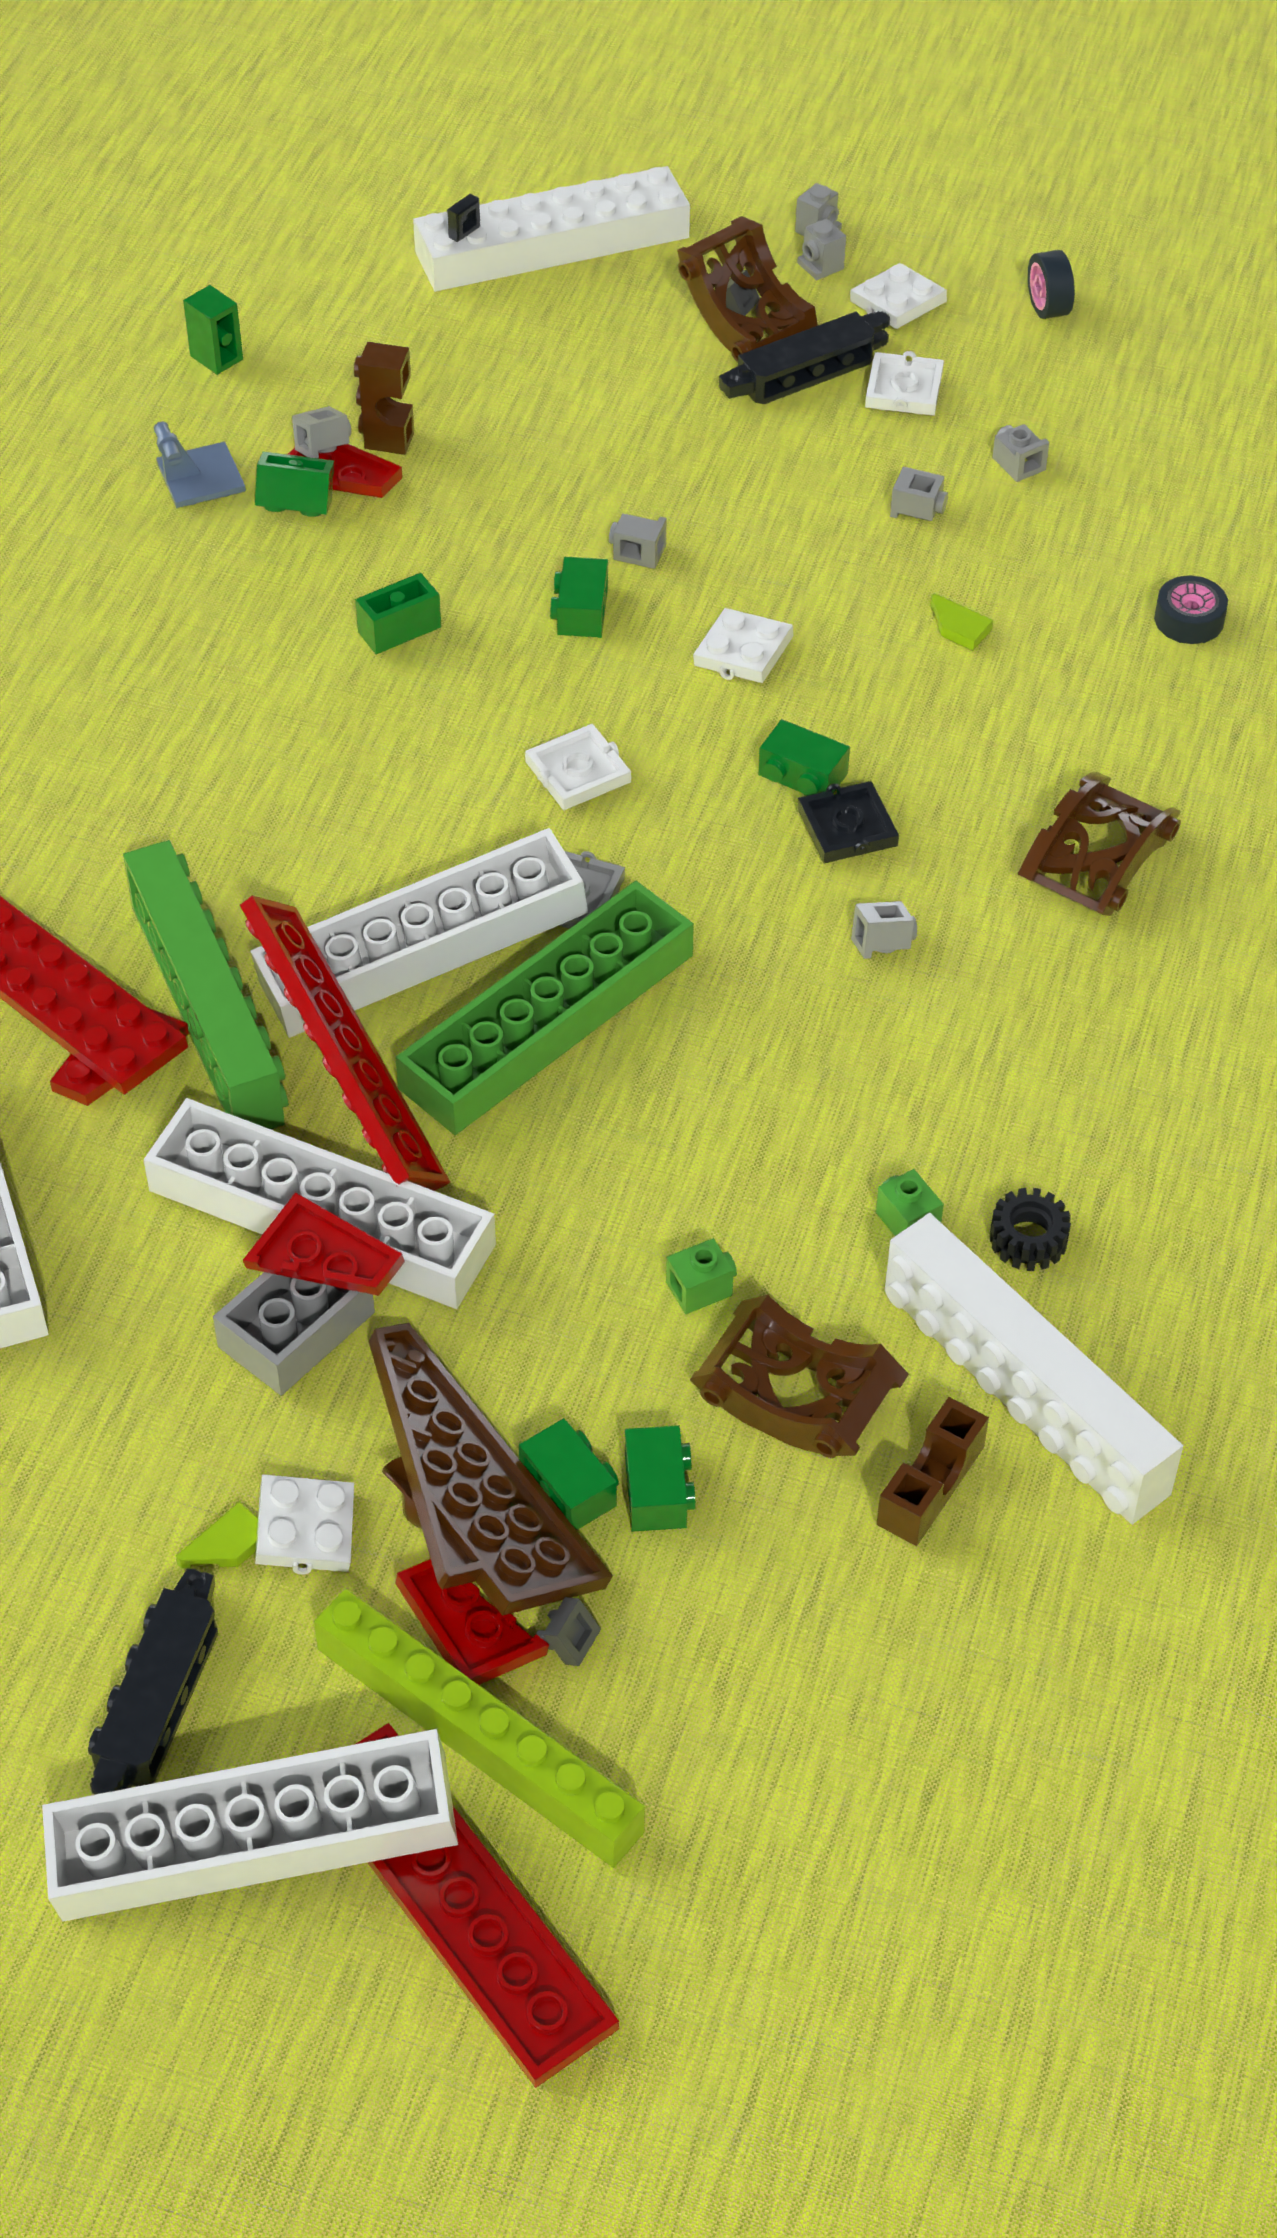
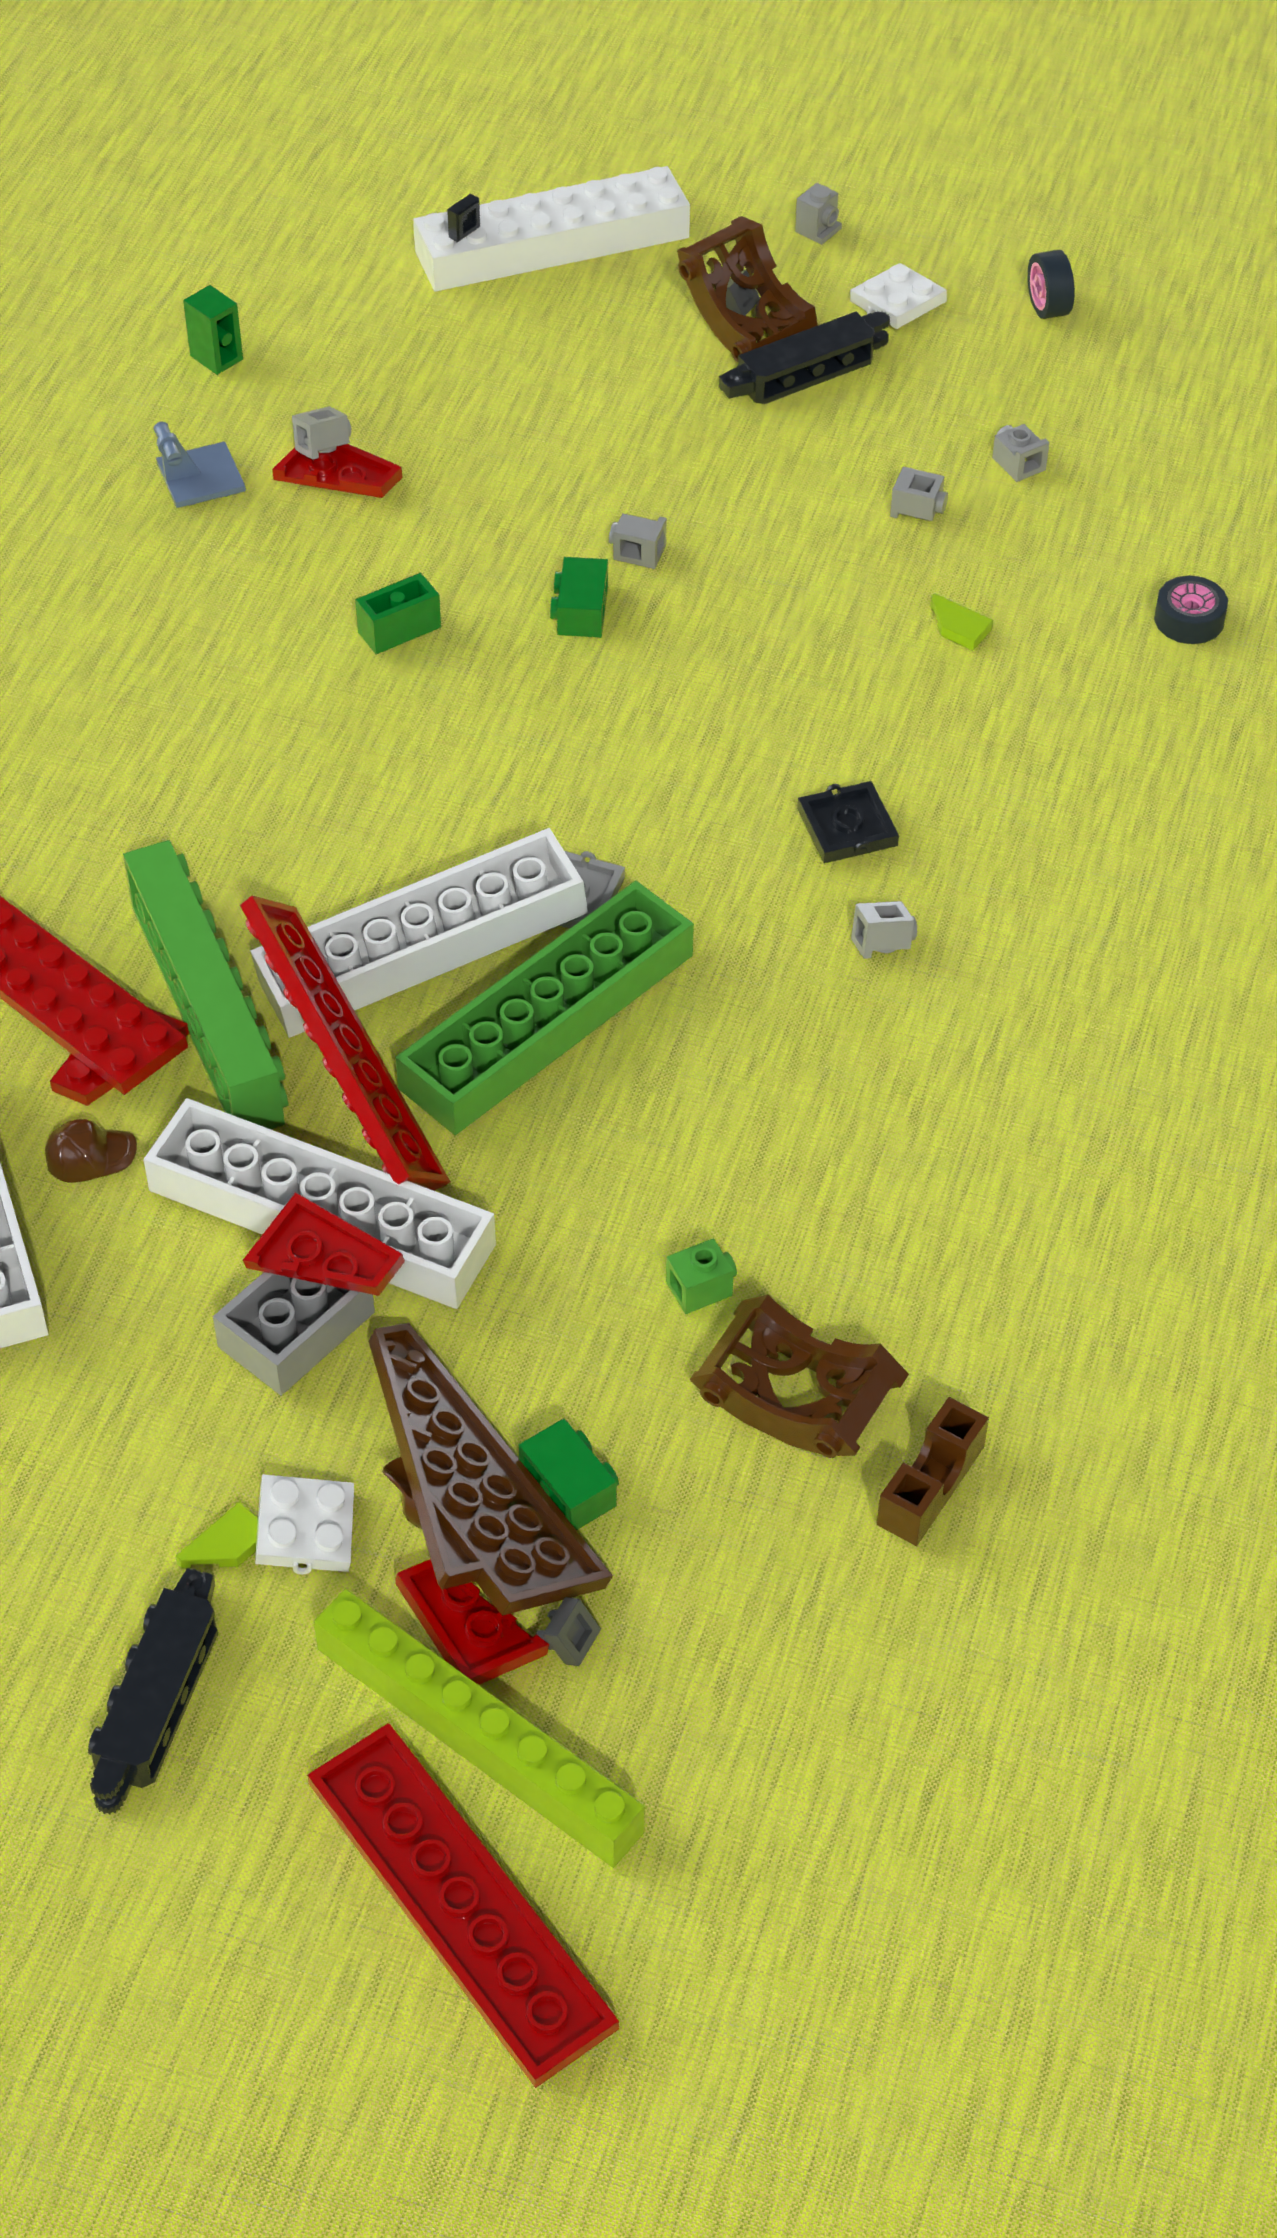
(86, 1152): none -> reddish brown piece
(248, 1825): white brick -> none
(294, 483): green brick -> none
(384, 374): reddish brown arch -> none
(578, 766): white plate -> none
(657, 1478): green brick -> none
(743, 645): white plate -> none
(802, 759): green brick -> none
(822, 249): light grey brick -> none
(904, 384): white plate -> none
(905, 1201): bright green brick -> none
(1030, 1248): black tyre -> none
(1032, 1369): white brick -> none
(1053, 856): reddish brown fence -> none

